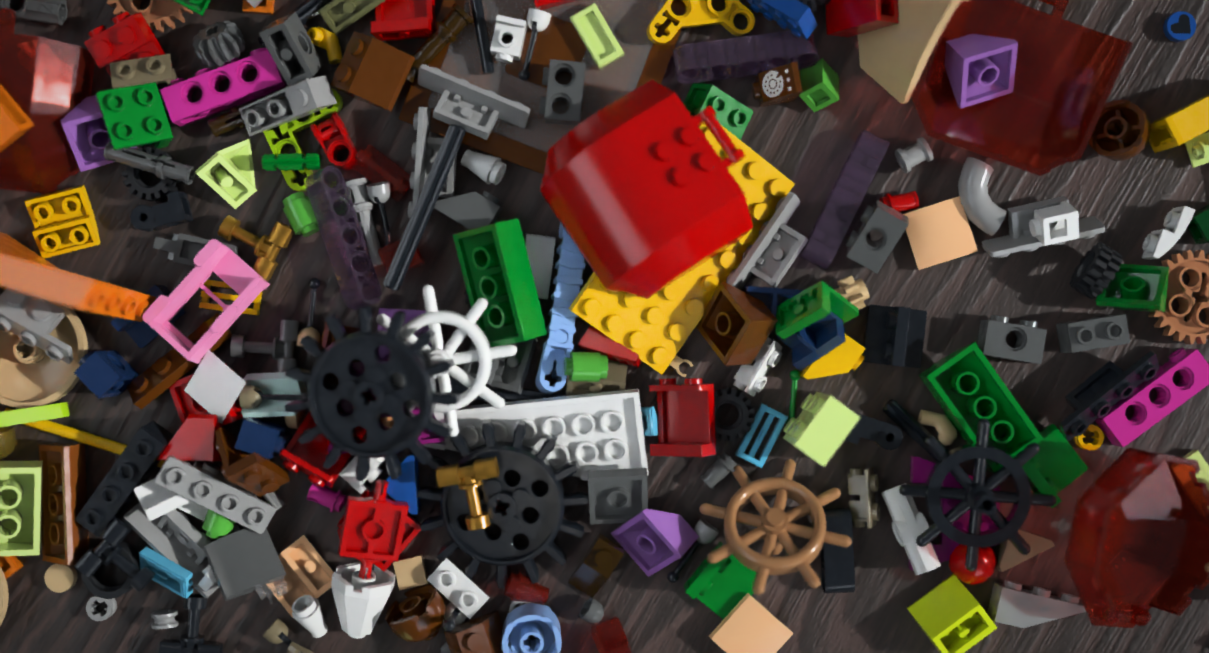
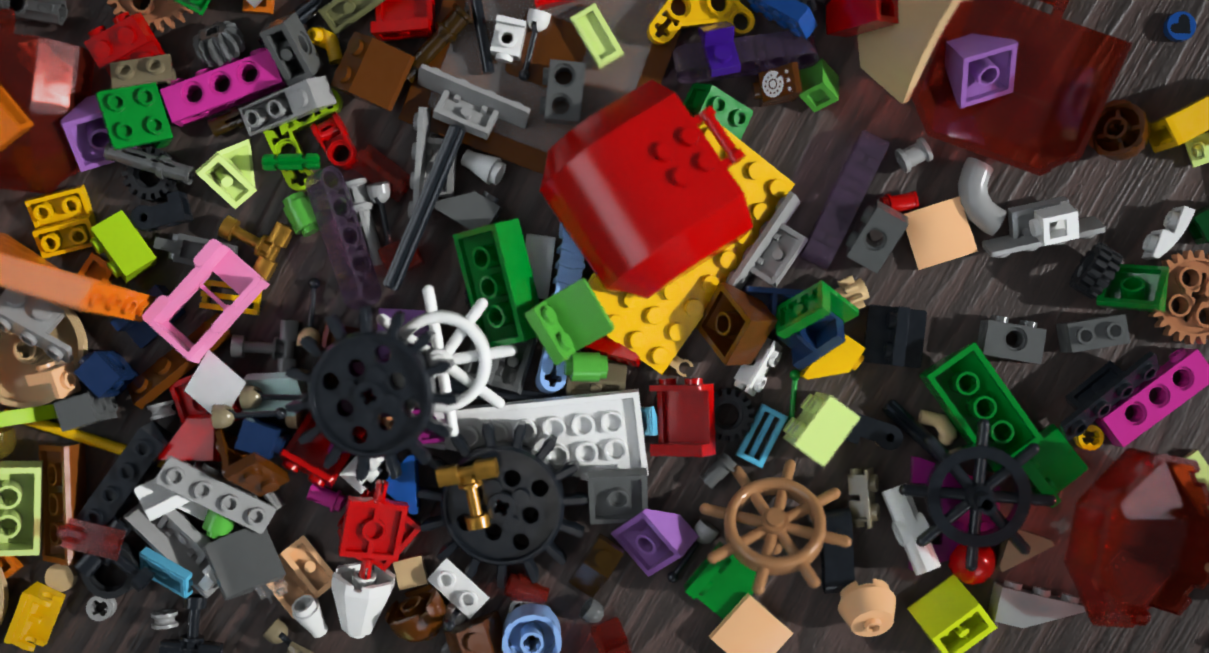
(34, 617): none -> yellow hinge
(60, 376): none -> light nougat bracket
(85, 411): none -> dark grey brick
(91, 538): none -> clear red hinge
(96, 268): none -> orange tile
(122, 246): none -> lime brick
(161, 410): none -> light grey bush
(224, 415): none -> hinge
(569, 320): none -> bright green bracket
(720, 48): none -> dark purple slope
(868, 607): none -> light nougat cone

